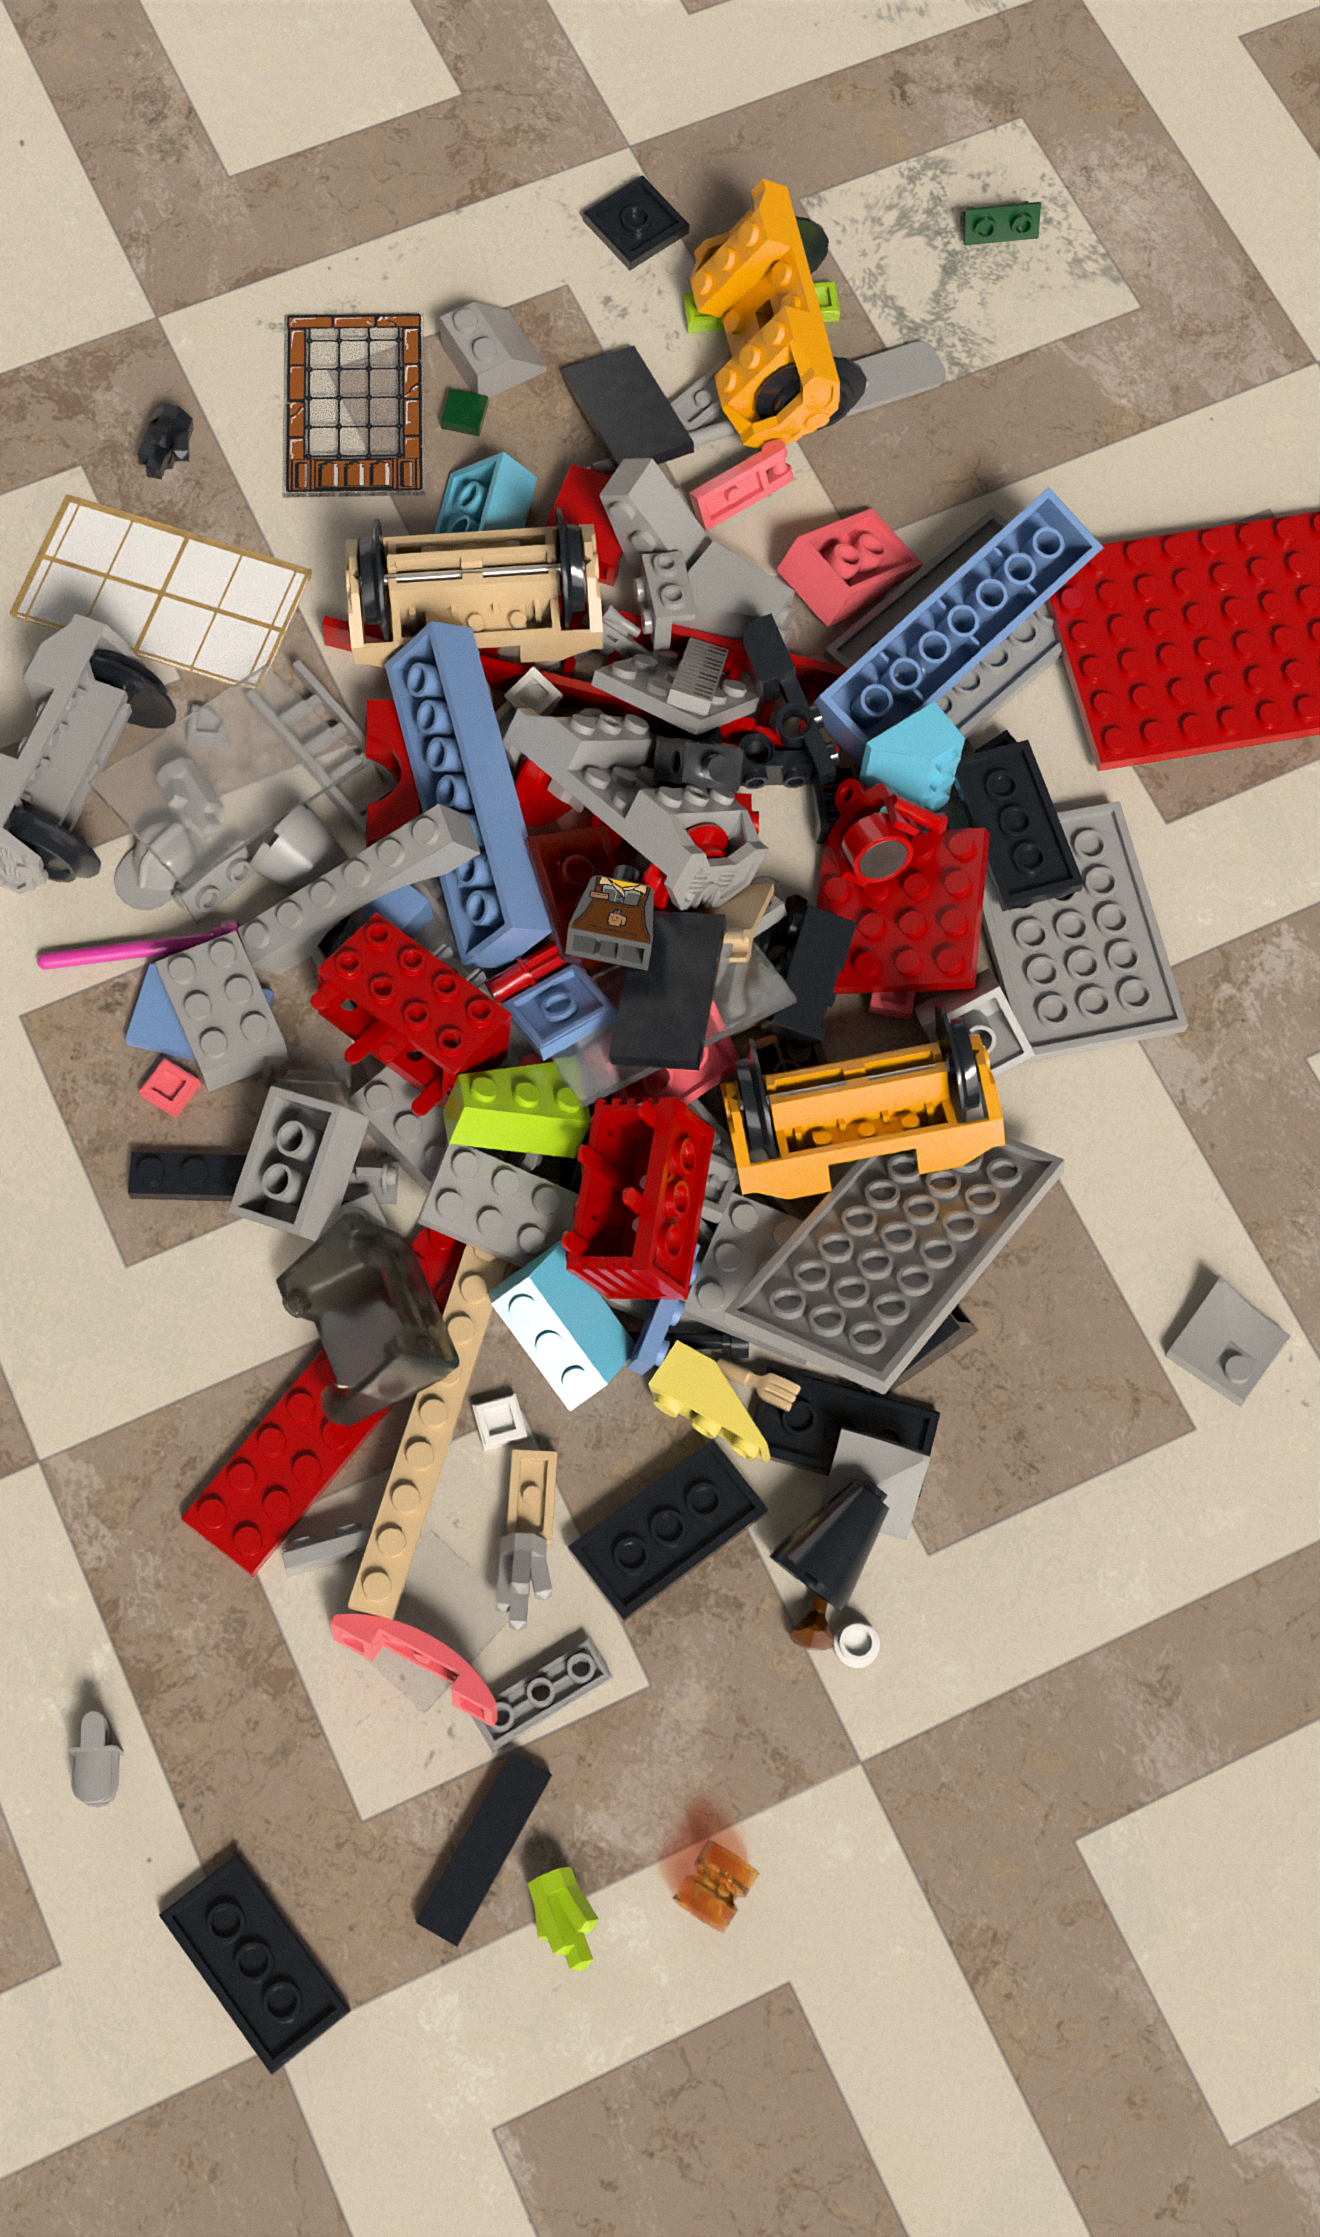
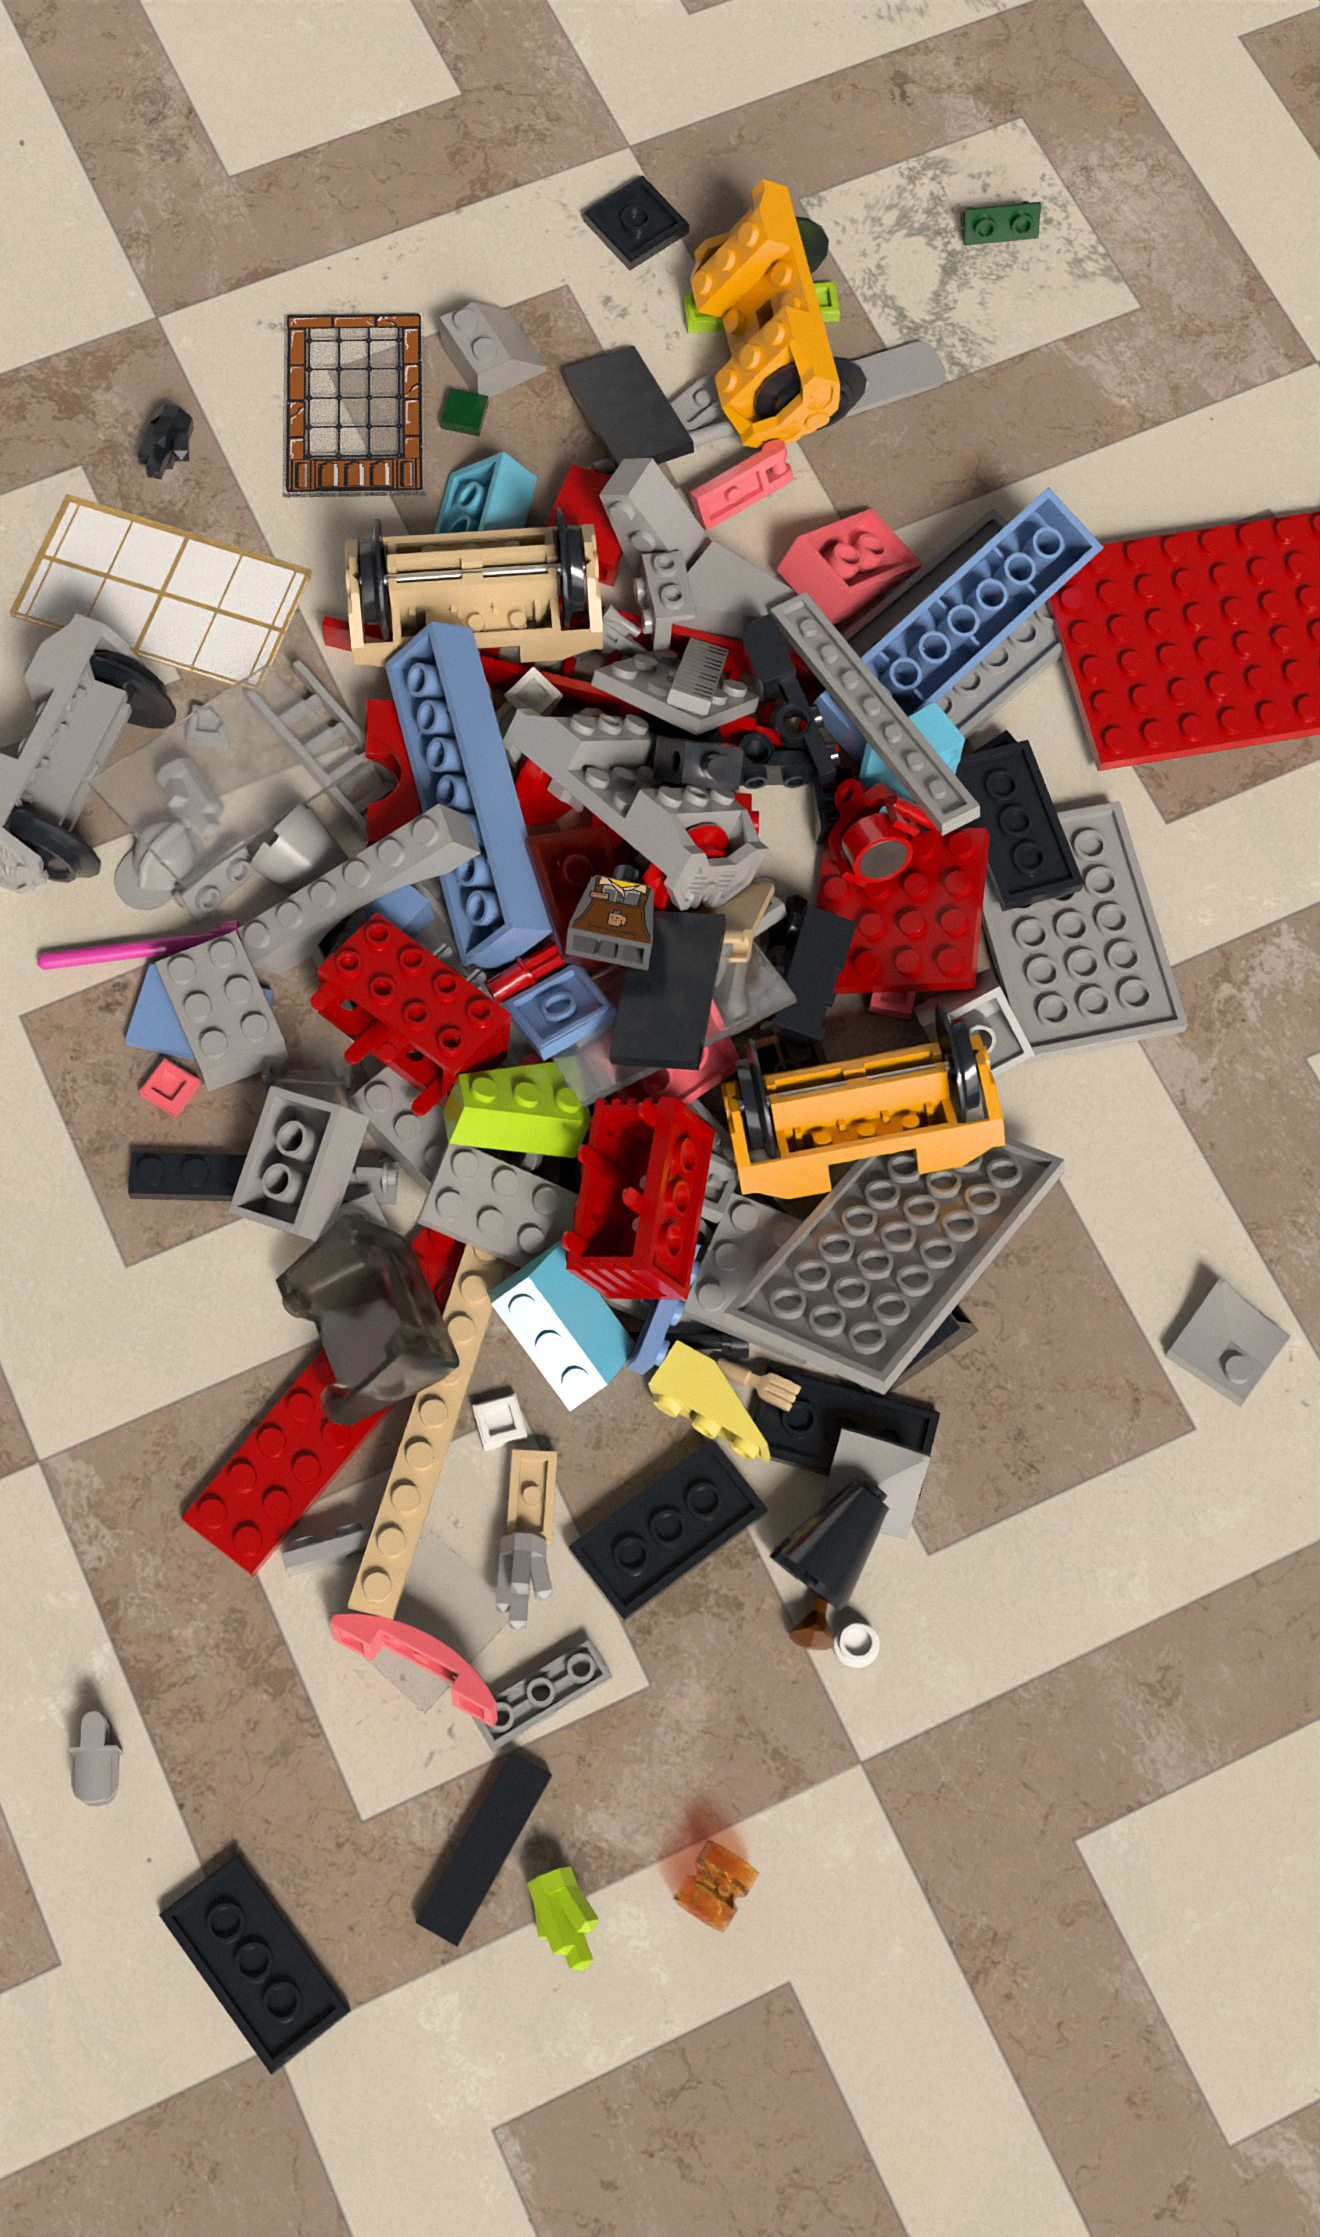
(876, 714): none -> light grey plate

